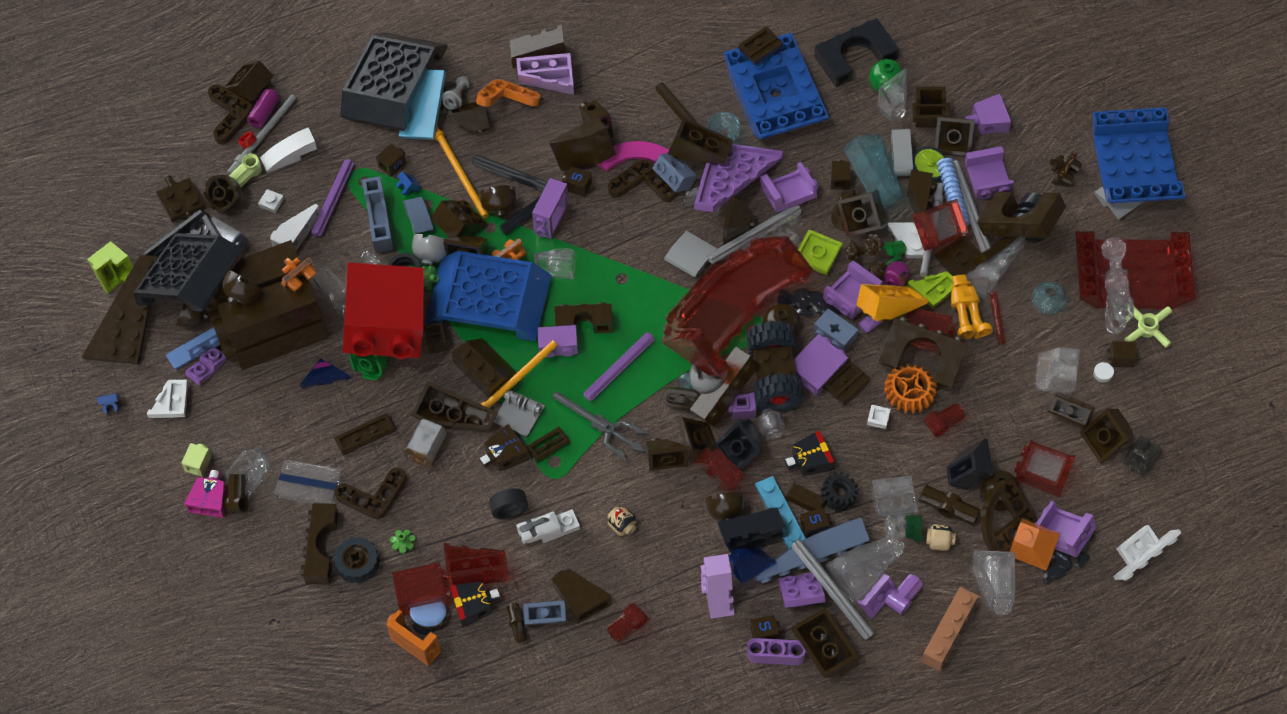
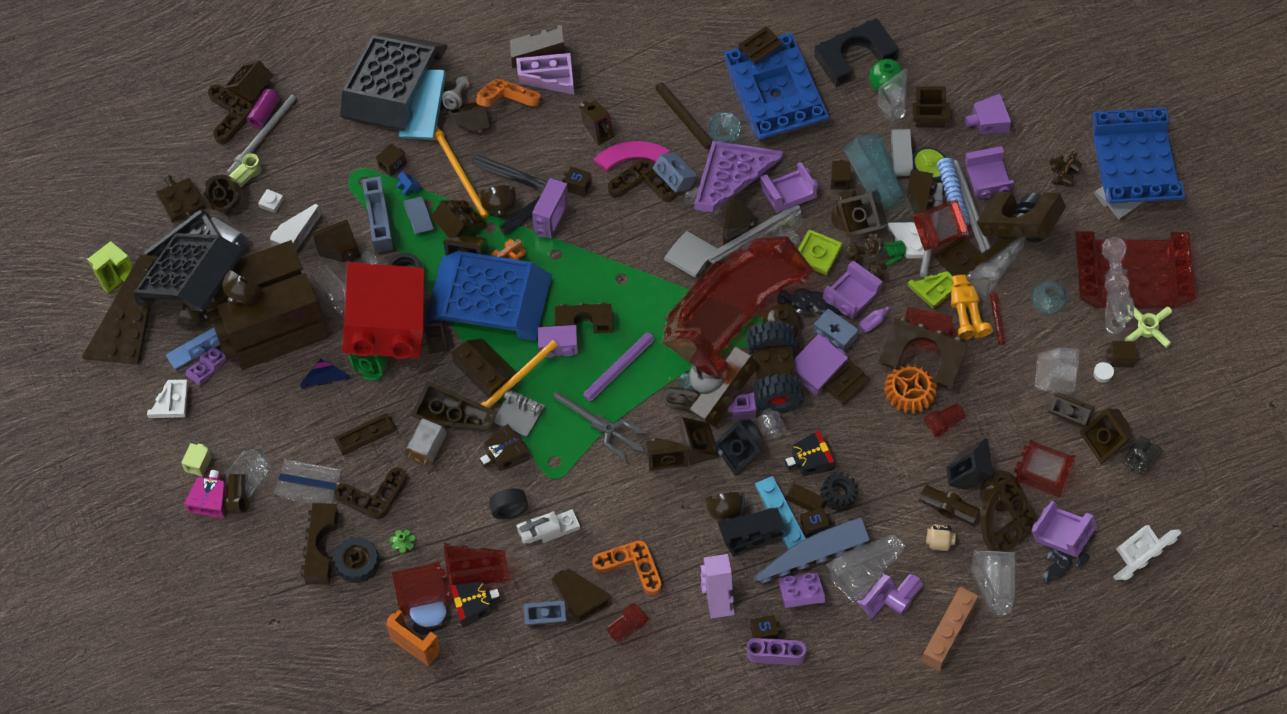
(109, 400): blue tile -> none
(247, 140): red tile -> none
(288, 150): white slope -> none
(291, 278): orange hips -> none
(332, 198): medium lavender axle -> none
(336, 242): none -> dark brown slope
(428, 249): light grey cylinder -> none
(430, 277): bright green plant -> none
(516, 622): dark brown axle -> none
(536, 454): dark brown tile -> none
(557, 262): clear slope -> none
(583, 145): dark brown slope -> none
(622, 521): head -> none
(631, 557): none -> orange beam
(699, 144): dark brown slope -> none
(720, 466): clear red window -> none
(749, 562): clear blue slope -> none
(826, 644): dark brown slope -> none
(832, 589): light grey axle -> none
(878, 416): white plate -> none
(888, 300): light orange slope -> none
(894, 496): clear slope -> none
(896, 274): magenta head -> none
(904, 527): leg -> none
(954, 135): dark brown slope -> none
(1034, 544): orange slope -> none

